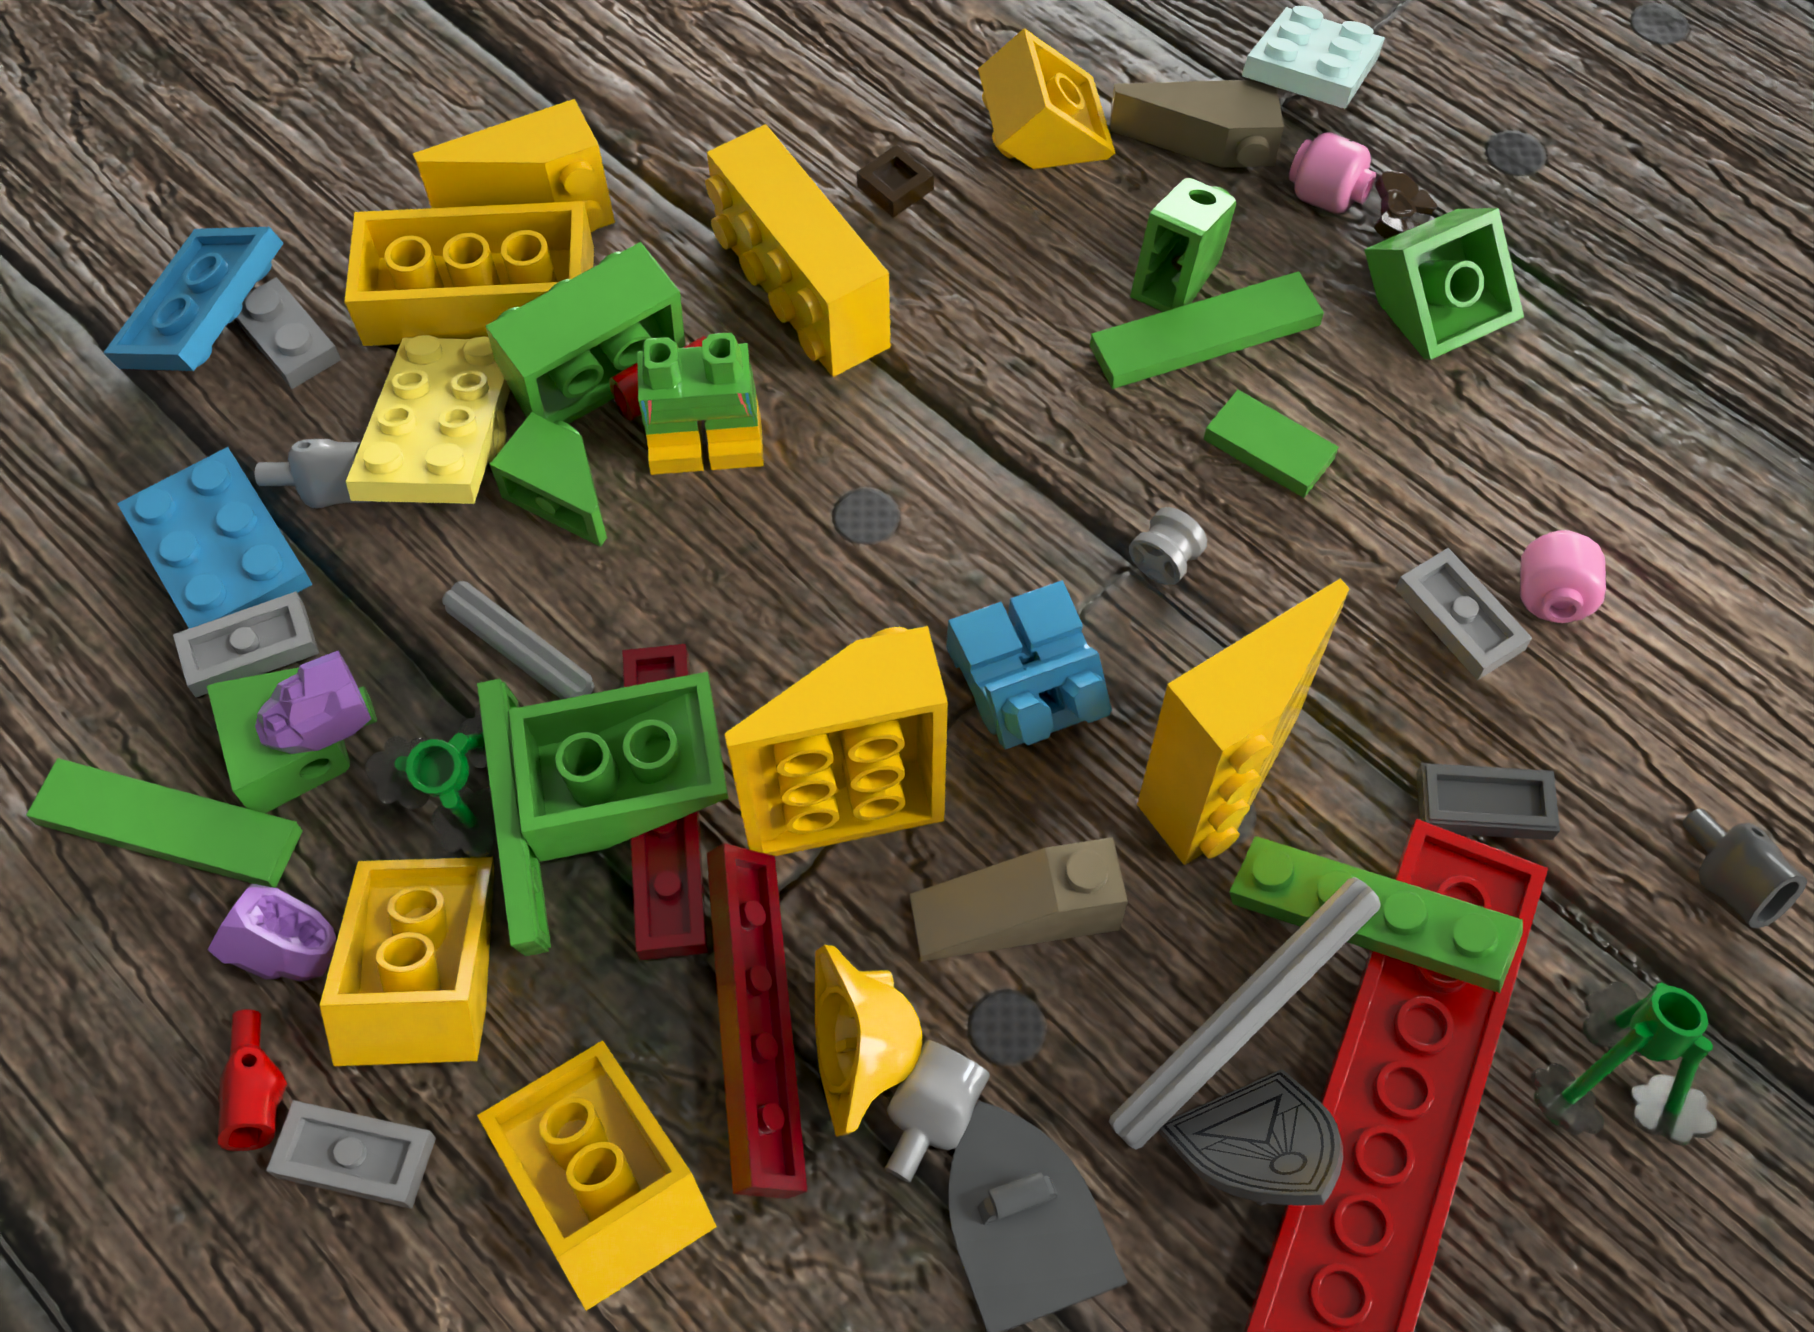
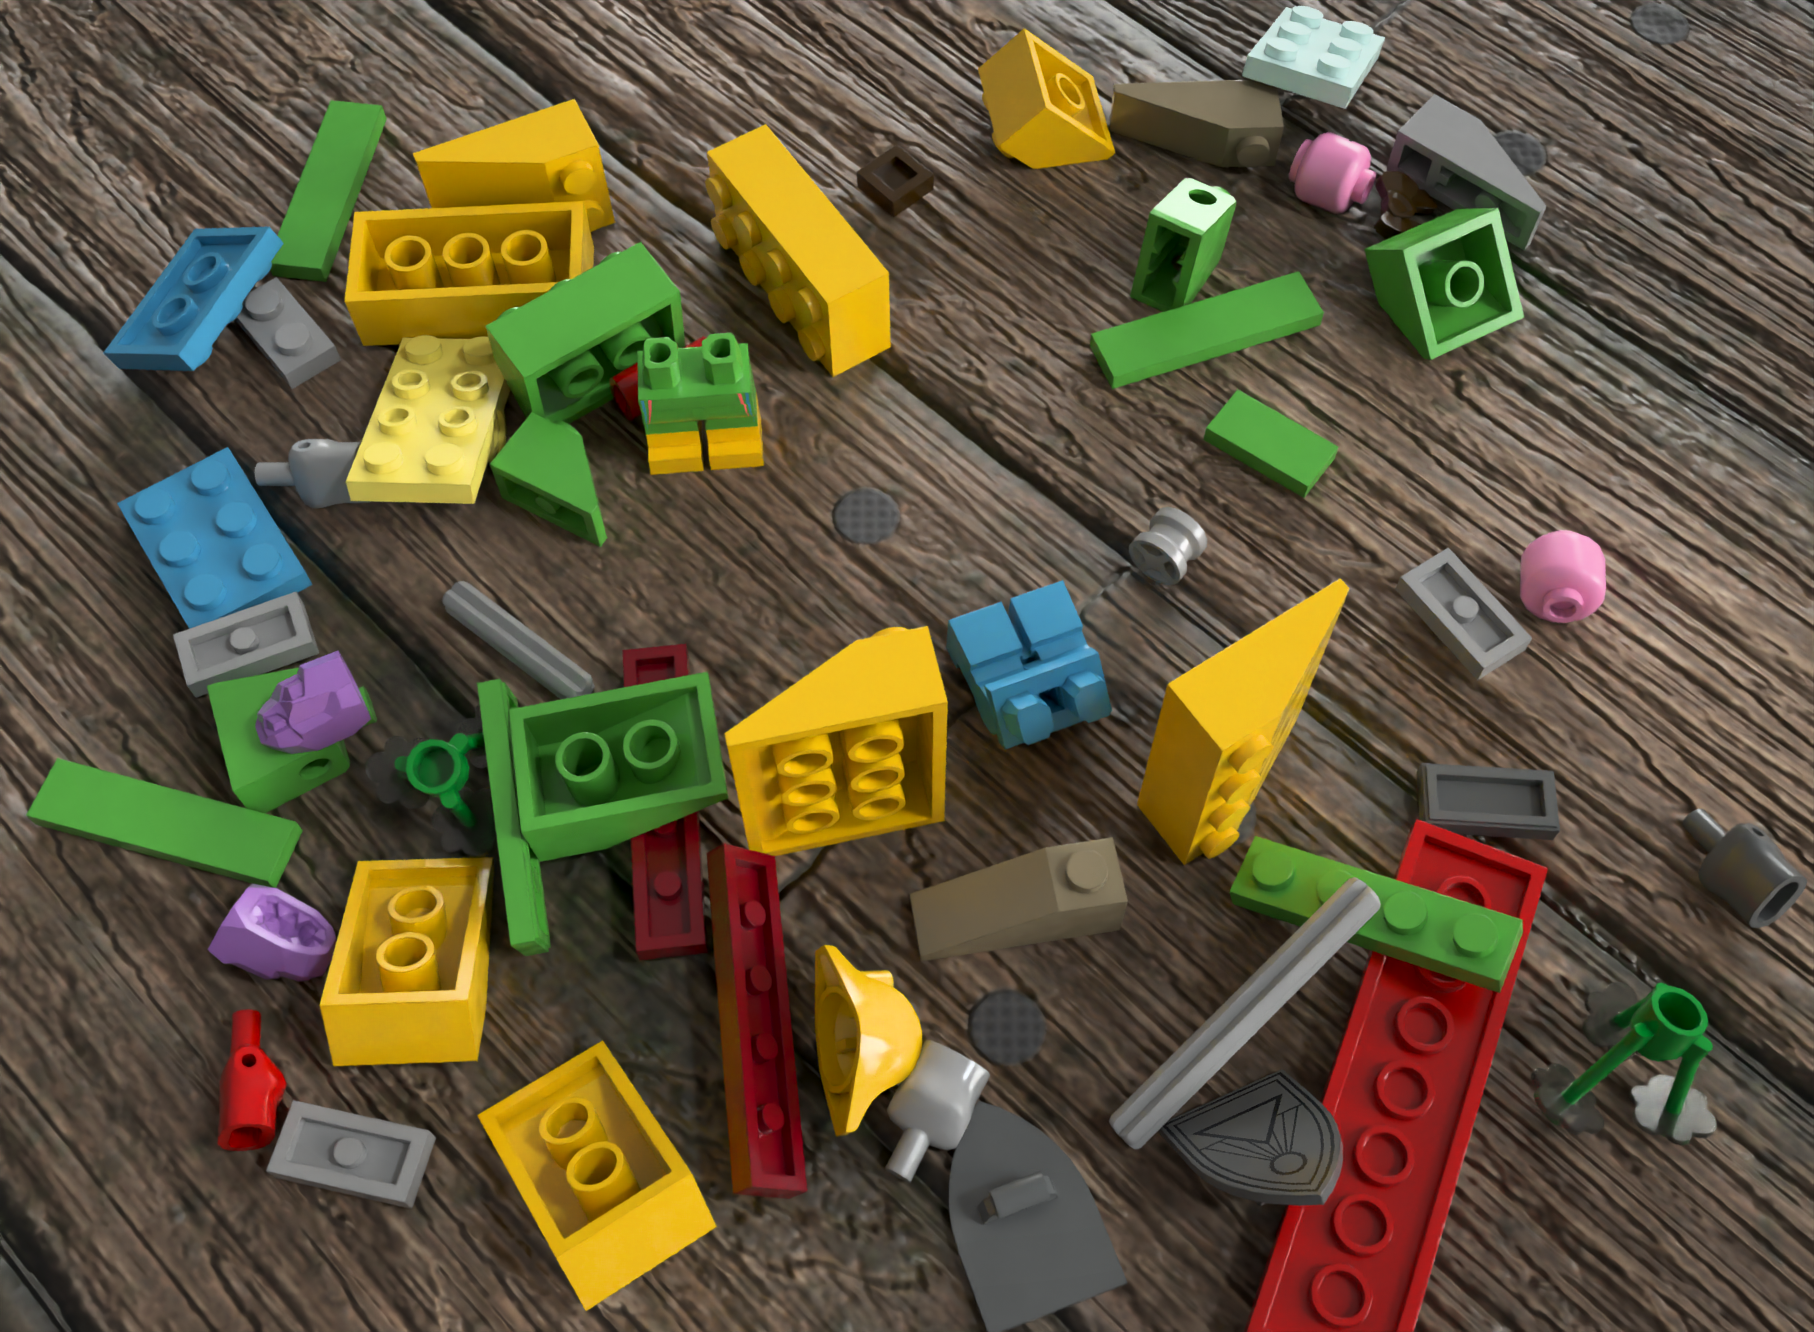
(328, 190): none -> bright green tile
(1465, 167): none -> light grey slope

